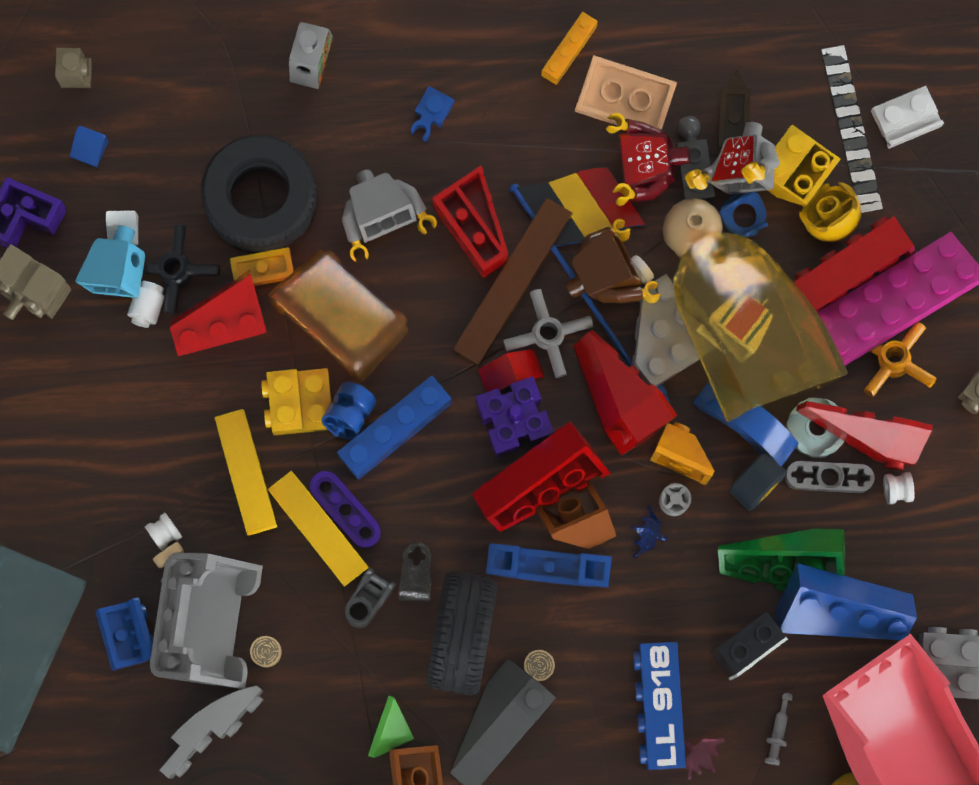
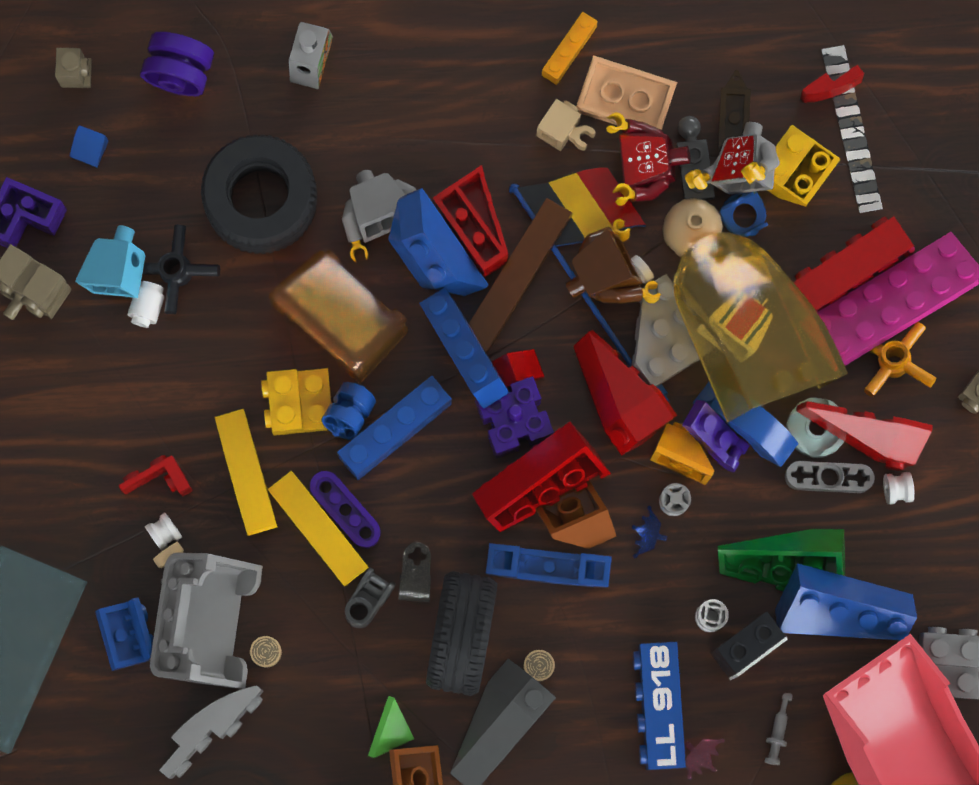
(123, 218): white slope -> none
(175, 479): none -> red bracket
(177, 64): none -> dark purple wheel
(220, 319): red wedge -> none
(264, 266): yellow plate -> none
(432, 248): none -> blue wedge
(433, 110): blue plate -> none
(464, 348): none -> blue brick
(550, 345): light grey bar -> none
(561, 125): none -> tan brick
(707, 618): none -> white wheel
(715, 435): none -> dark purple plate
(757, 481): black wheel -> none
(826, 88): none -> red slope
(832, 213): yellow cylinder -> none
(907, 117): white plate -> none

